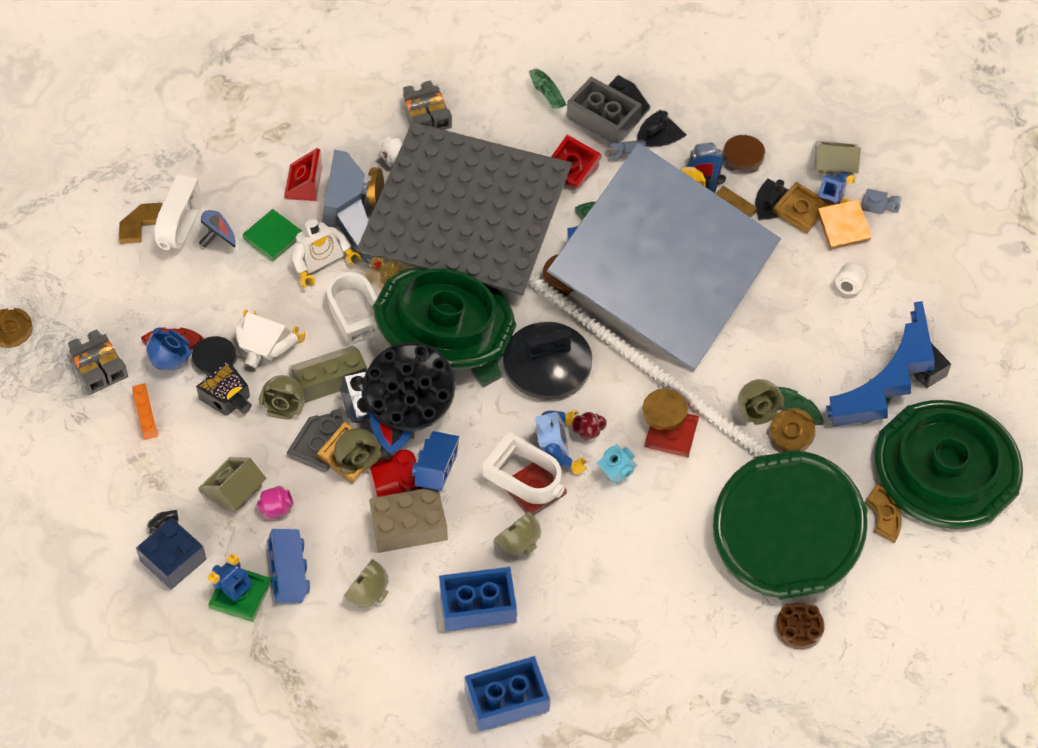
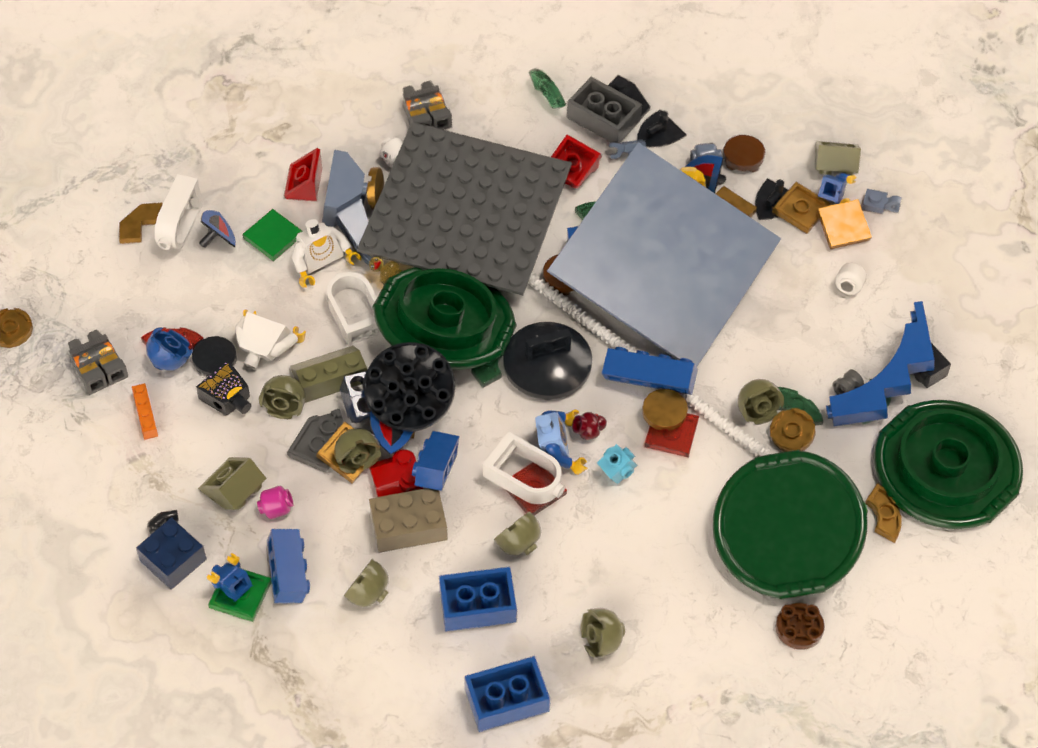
(602, 630): none -> olive cylinder
(649, 370): none -> blue brick
(849, 382): none -> dark grey wheel

